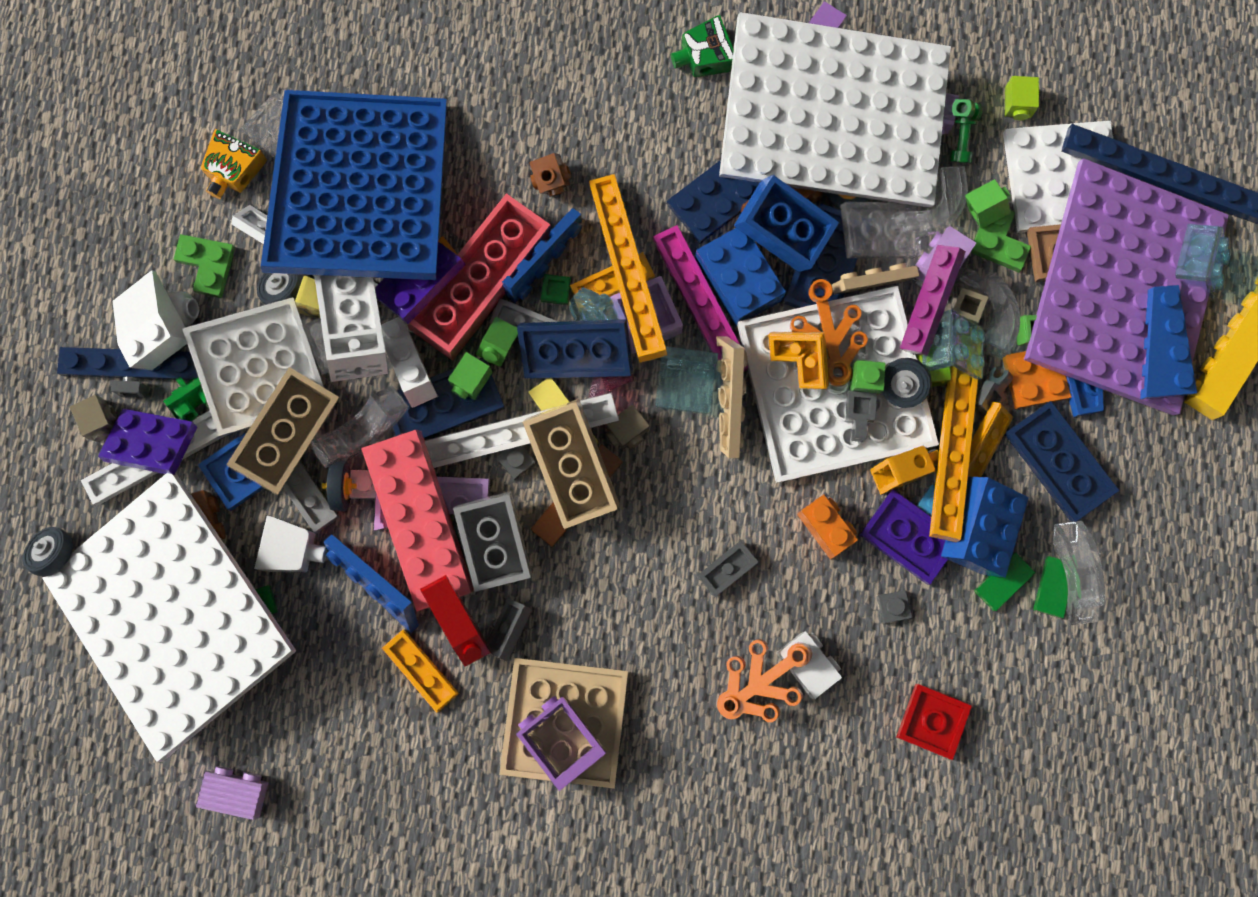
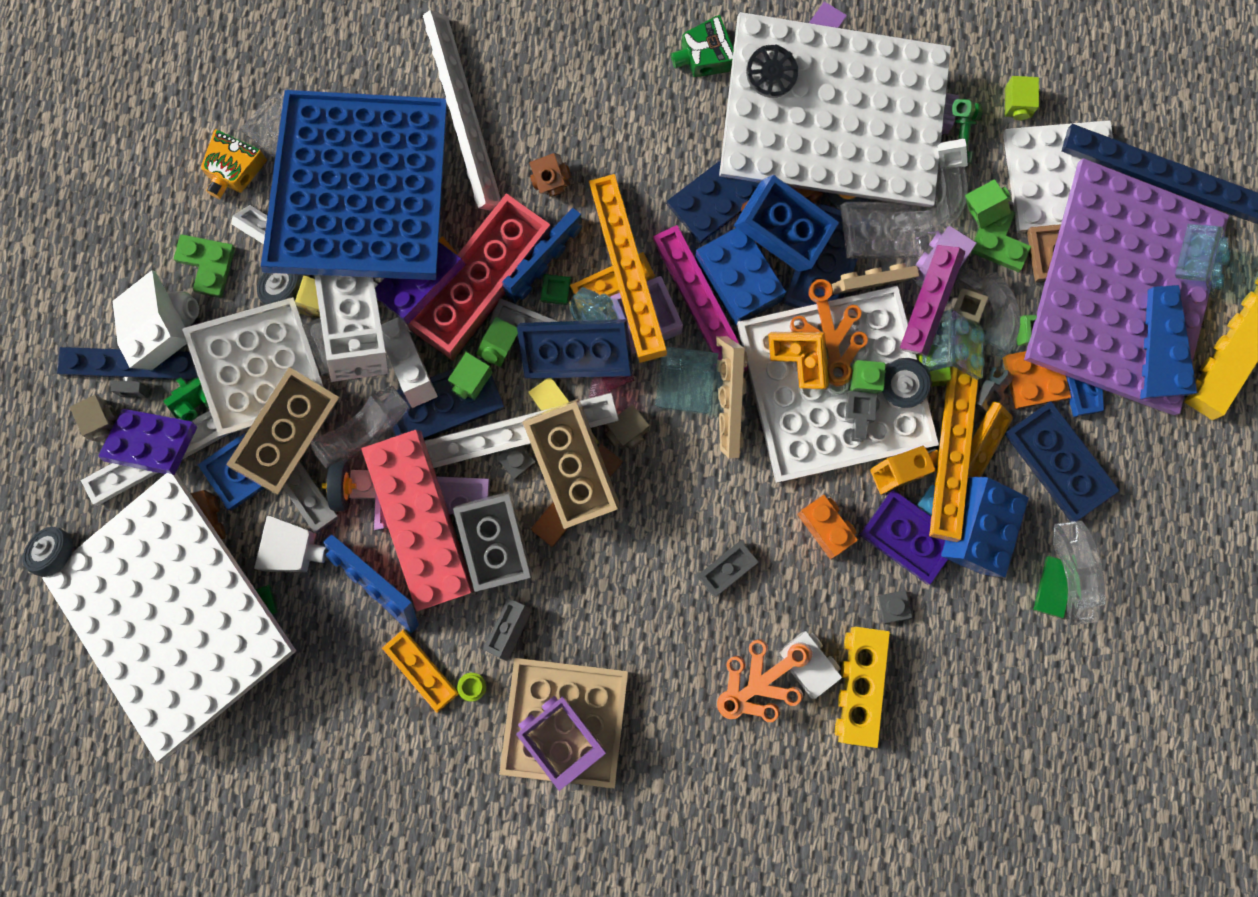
(232, 793): lavender brick -> none
(455, 621): red slope -> none
(462, 110): none -> white plate
(471, 686): none -> lime plate
(772, 71): none -> black wheel
(876, 643): none -> yellow brick
(934, 721): red plate -> none
(952, 153): none -> white plate
(998, 590): green tile -> none

